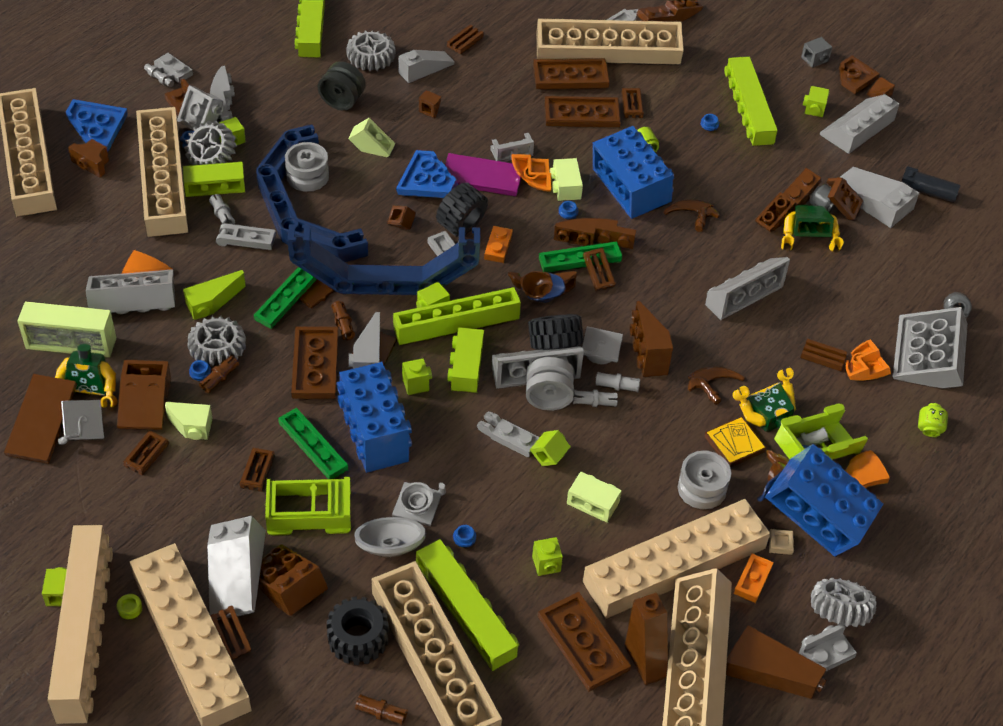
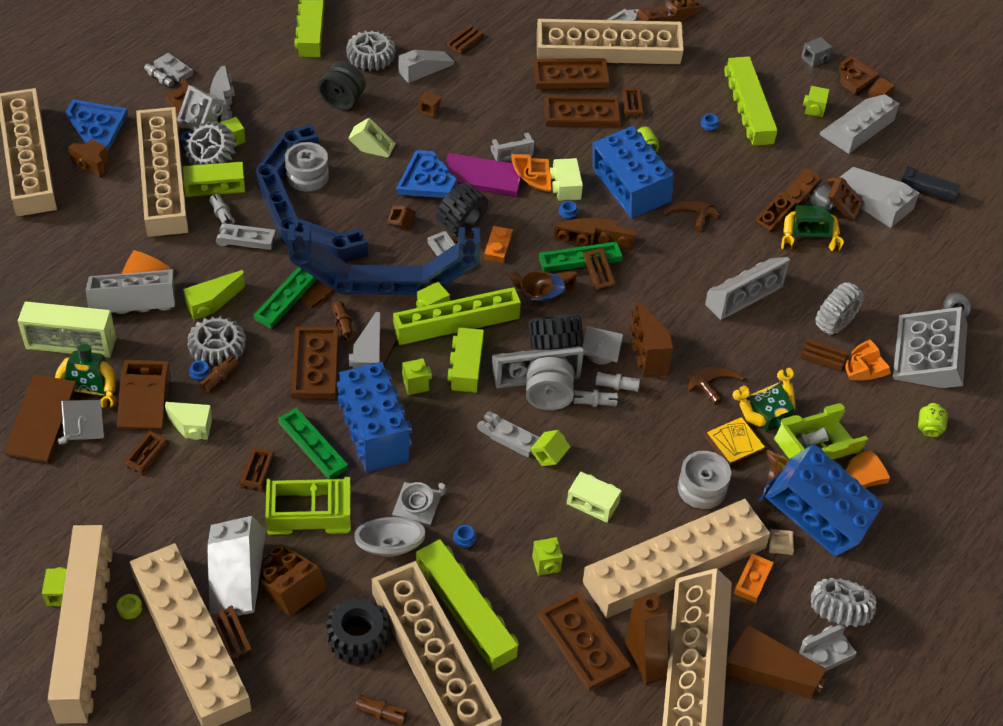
(839, 308): none -> light grey gear

